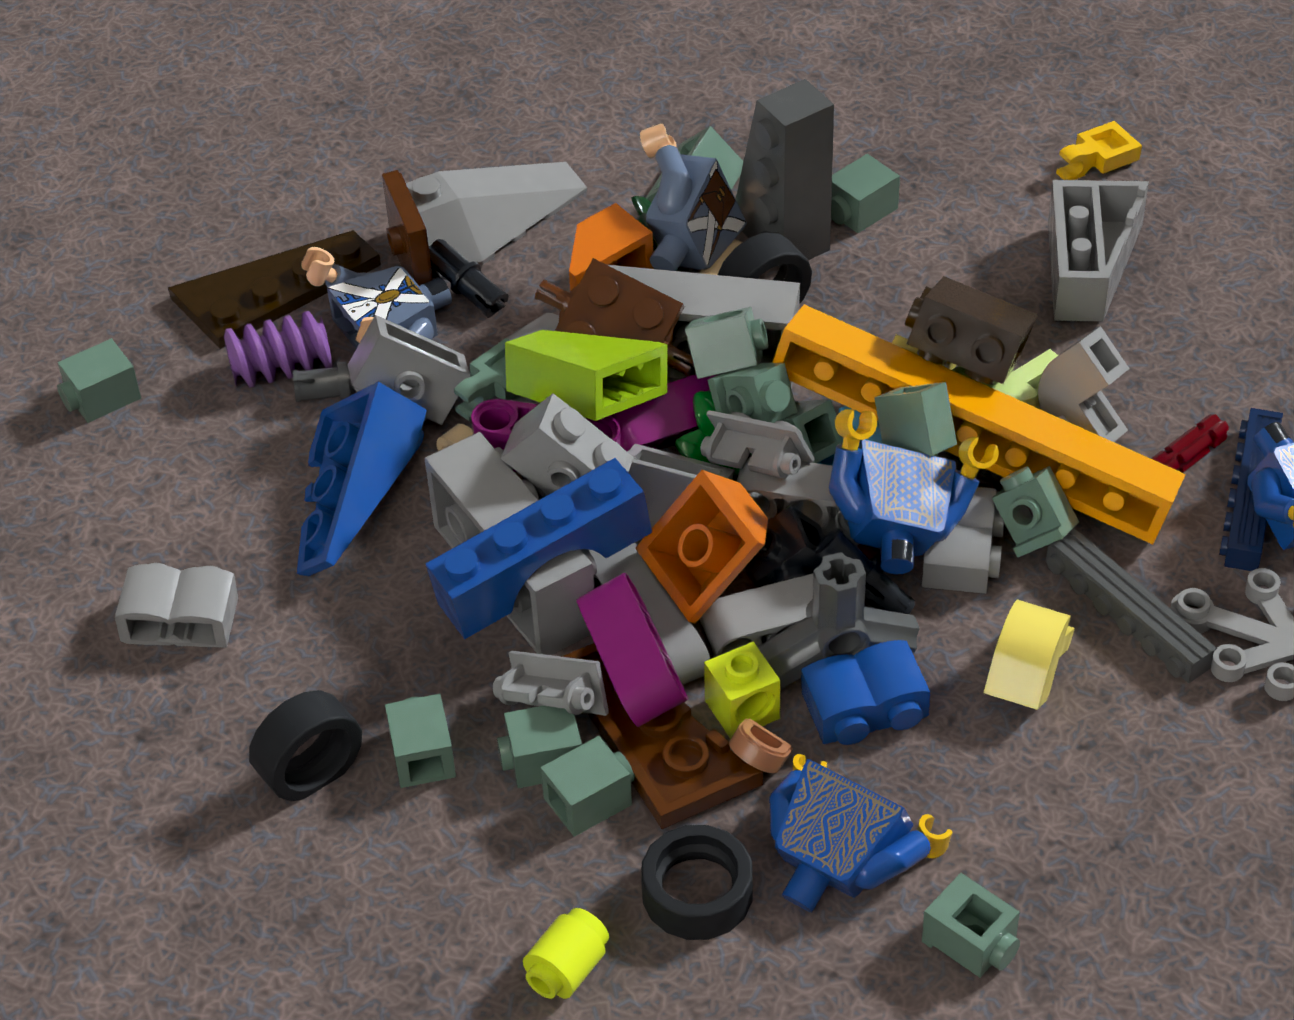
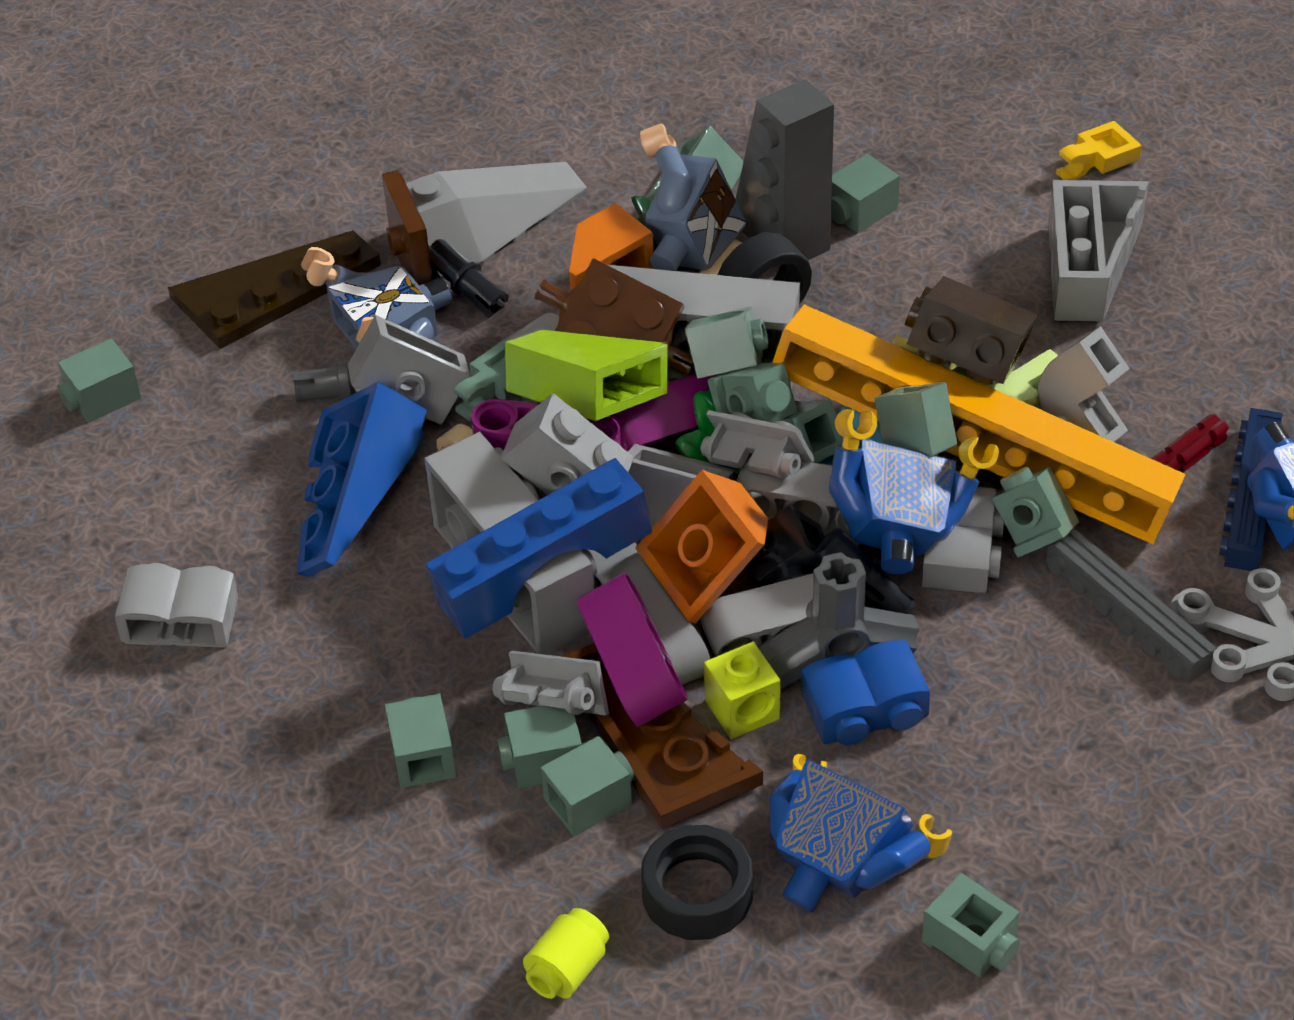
(277, 348): medium lavender piece -> none
(291, 727): black tyre -> none
(759, 747): nougat tile -> none
(1028, 654): light yellow brick -> none

